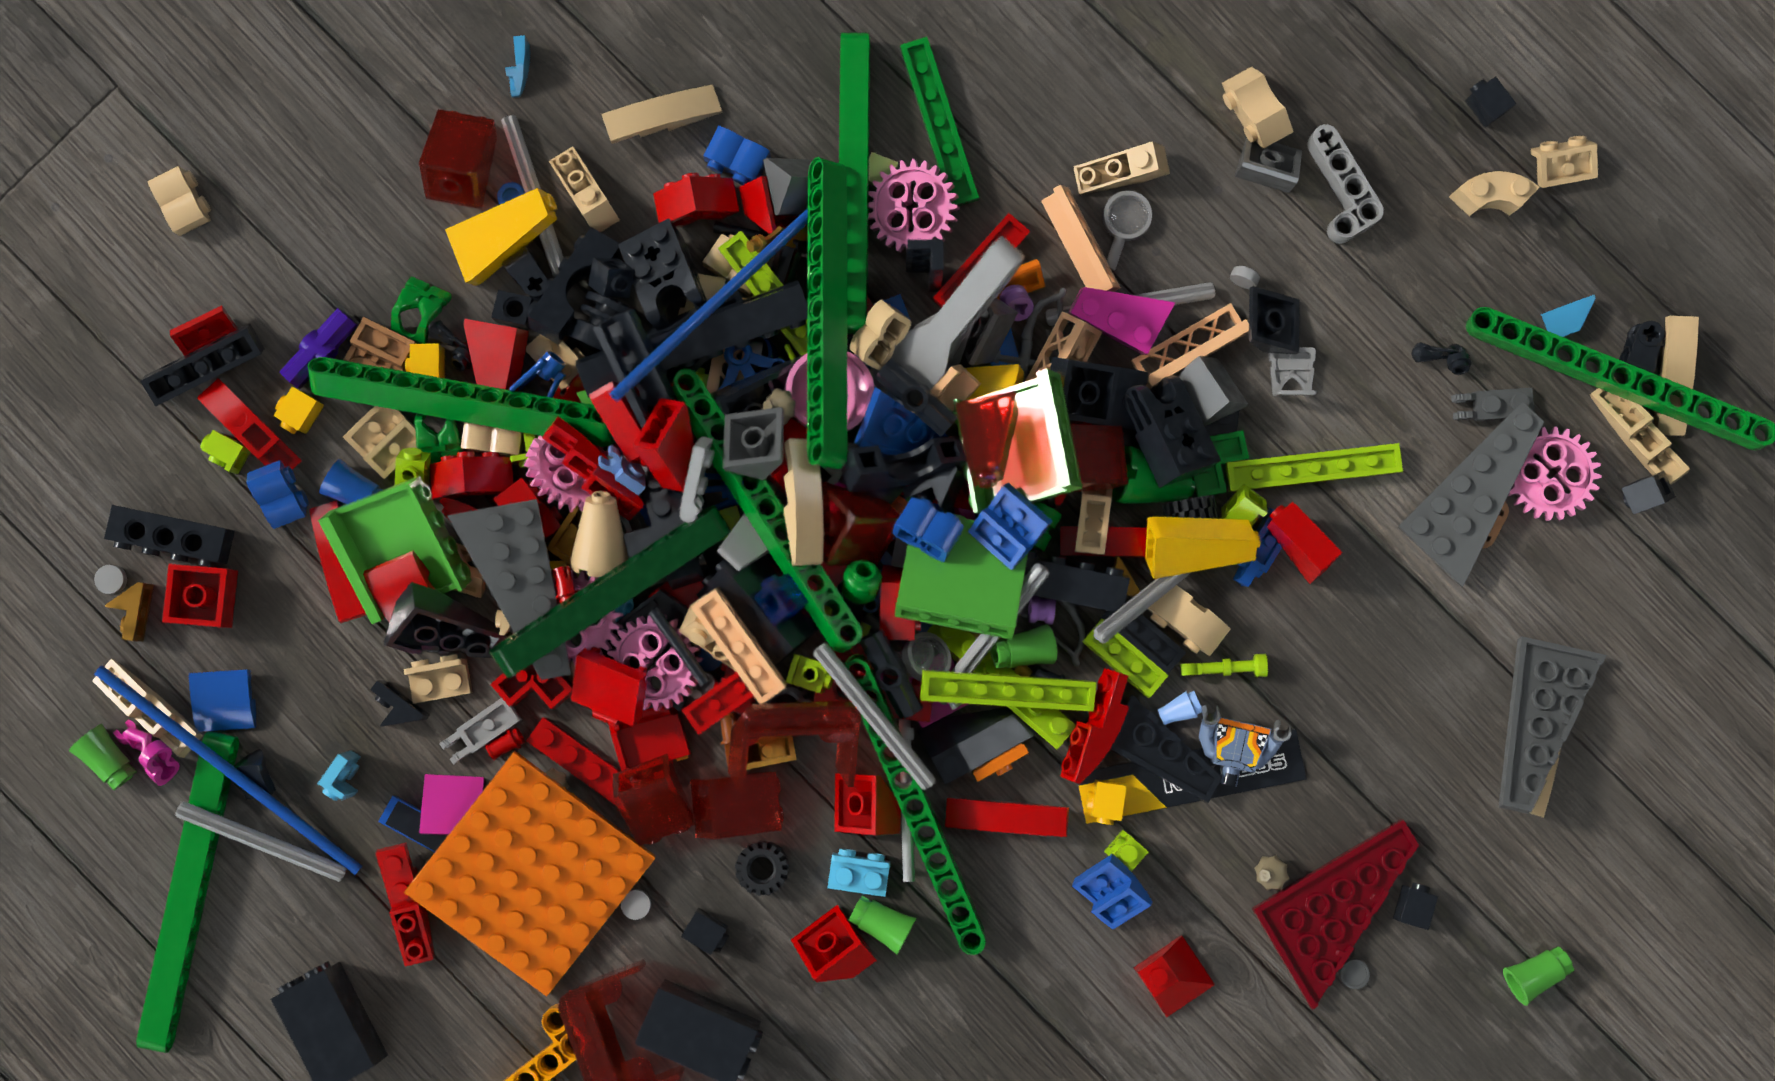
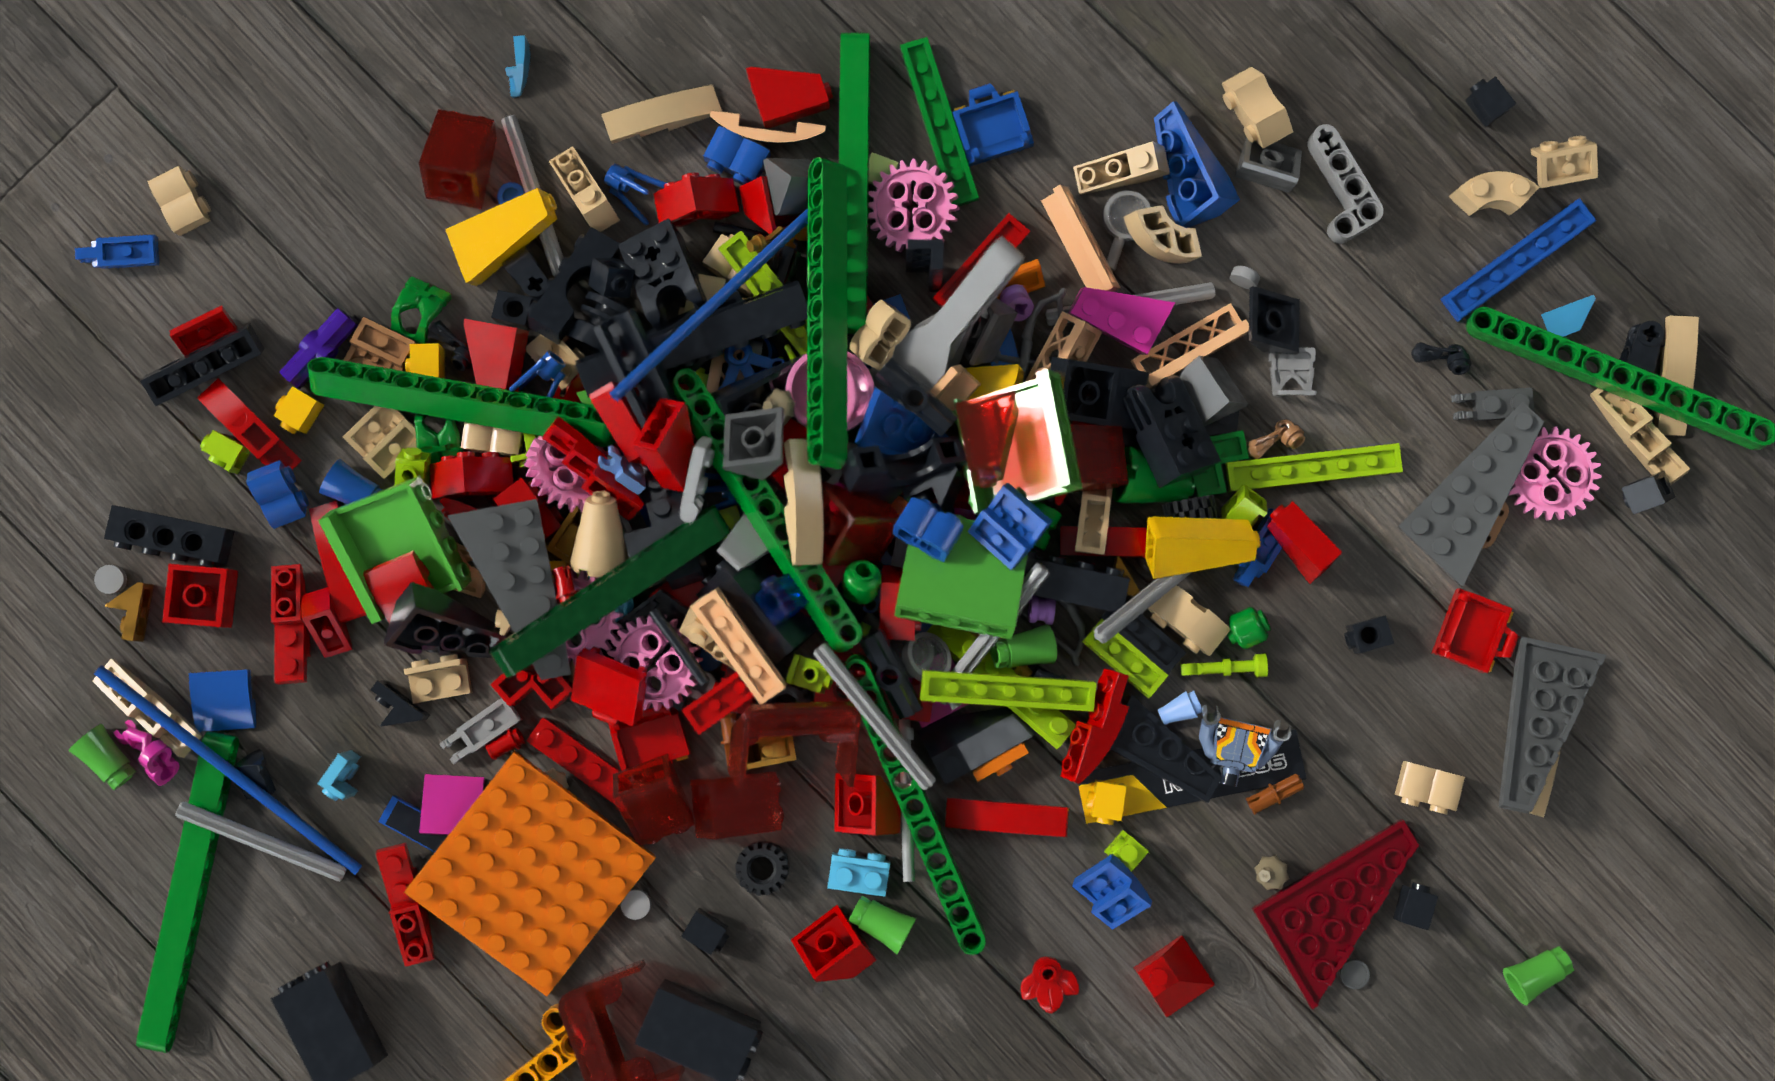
(120, 252): none -> blue hinge
(291, 633): none -> red slope
(323, 623): none -> red slope
(622, 179): none -> blue plant
(732, 120): none -> light nougat slope
(787, 94): none -> red slope
(992, 126): none -> blue piece
(1049, 988): none -> red plate
(1162, 237): none -> tan brick
(1196, 180): none -> blue wedge
(1248, 628): none -> green head
(1275, 793): none -> dark orange axle
(1290, 437): none -> medium nougat piece
(1381, 634): none -> black brick
(1429, 786): none -> tan brick
(1474, 632): none -> red piece
(1518, 260): none -> blue tile

